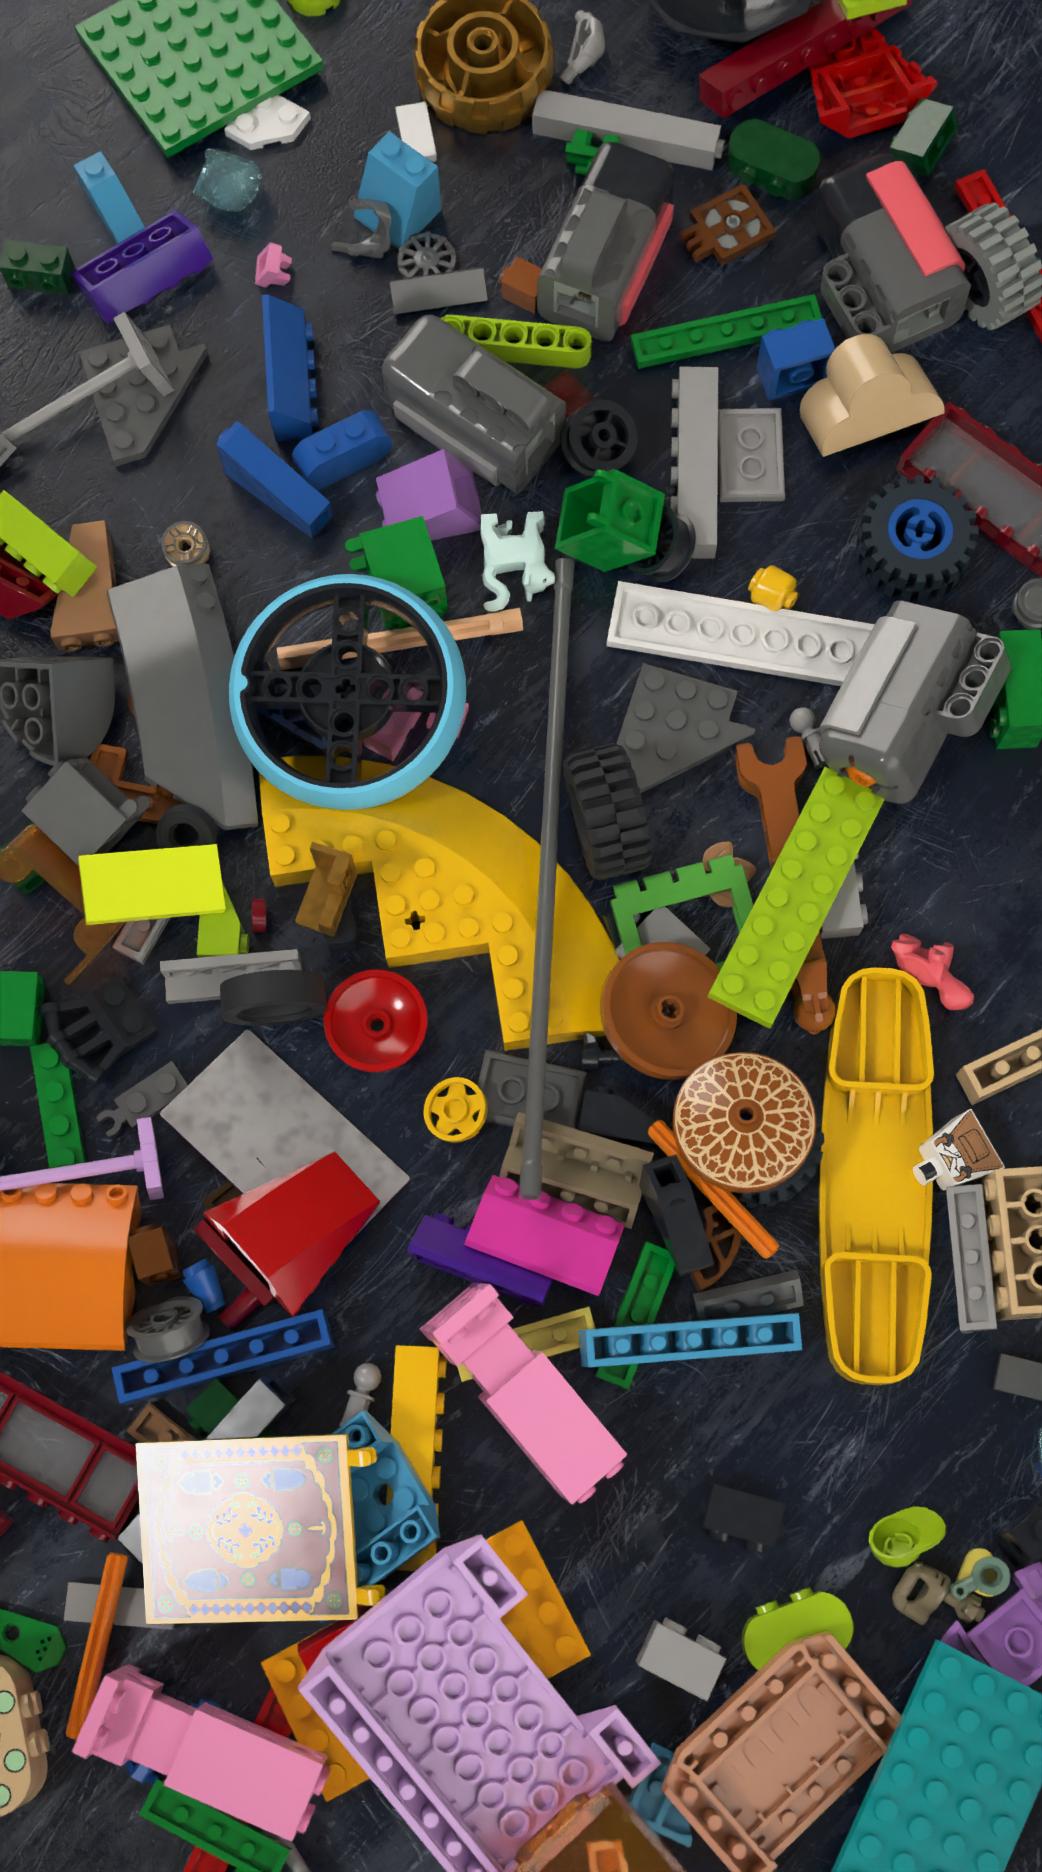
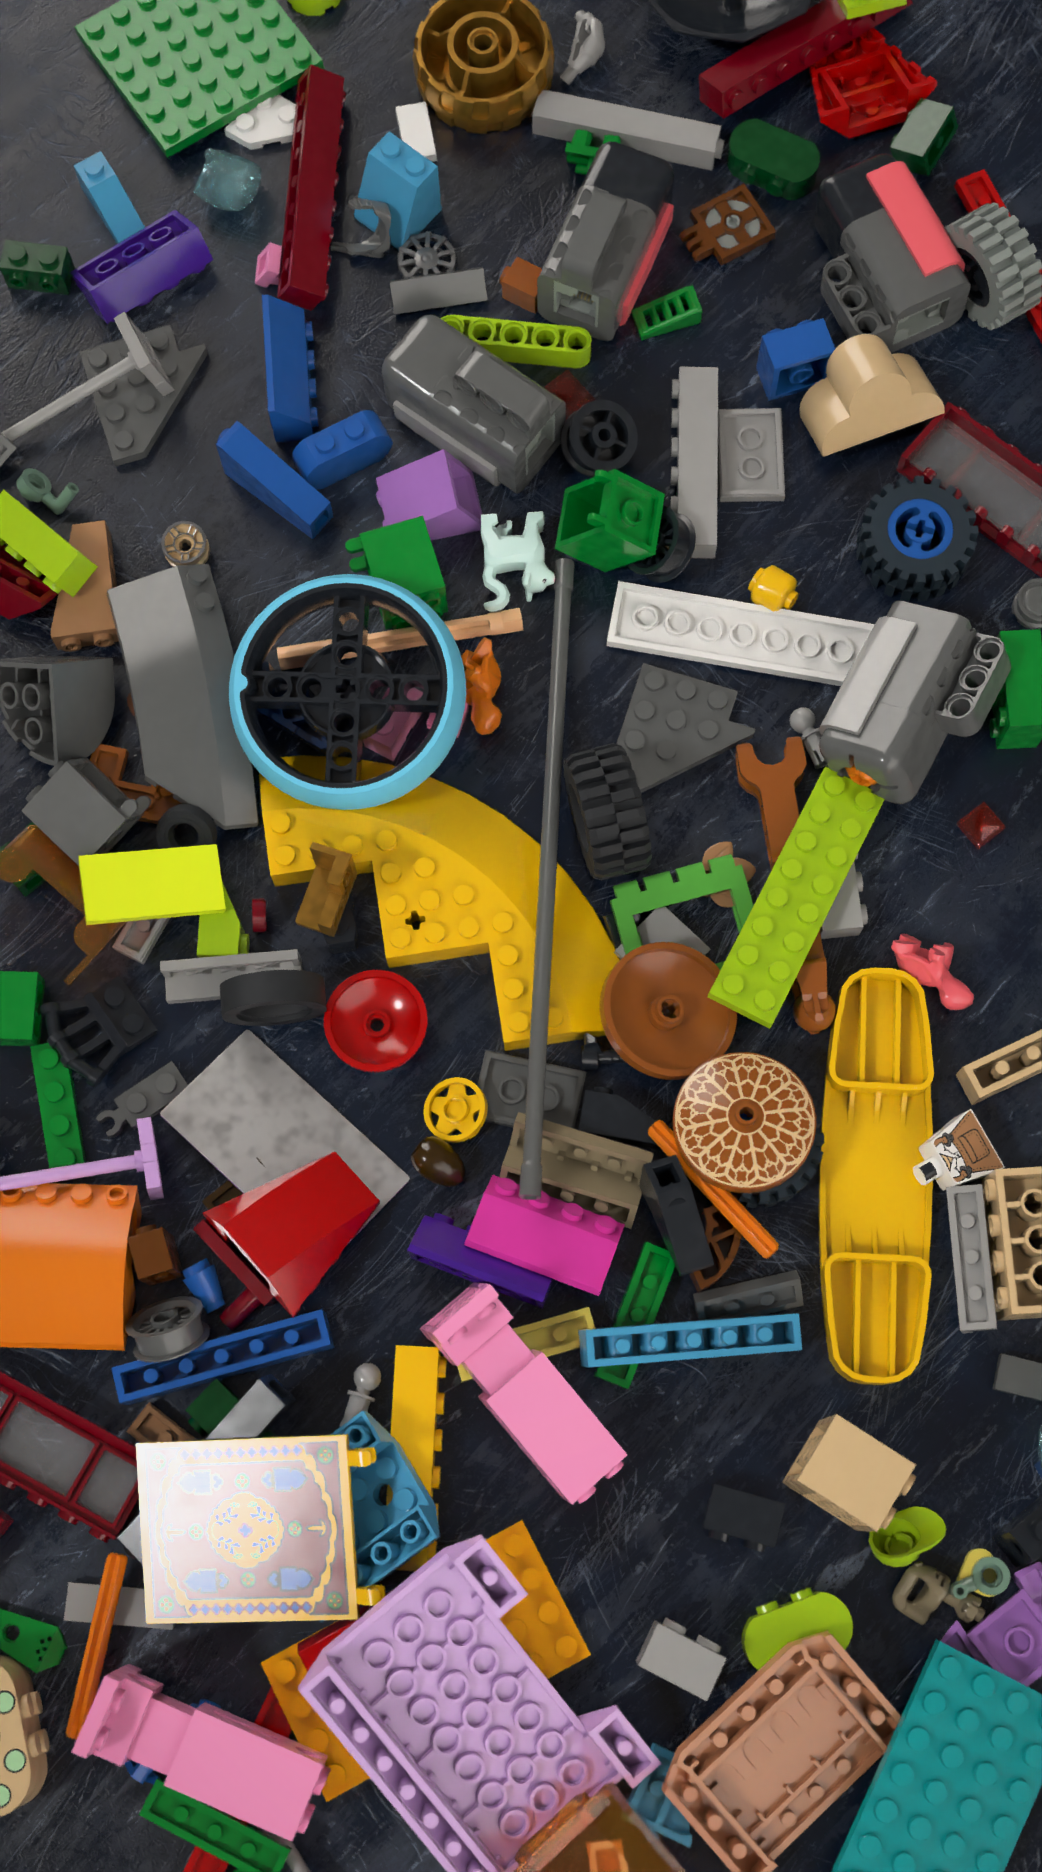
(37, 487): none -> sand green plate
(311, 188): none -> dark red brick
(438, 1162): none -> dark brown animal
(482, 682): none -> orange animal
(671, 323): none -> green slope
(720, 331): green plate -> none
(850, 1474): none -> tan brick
(981, 825): none -> clear red tile

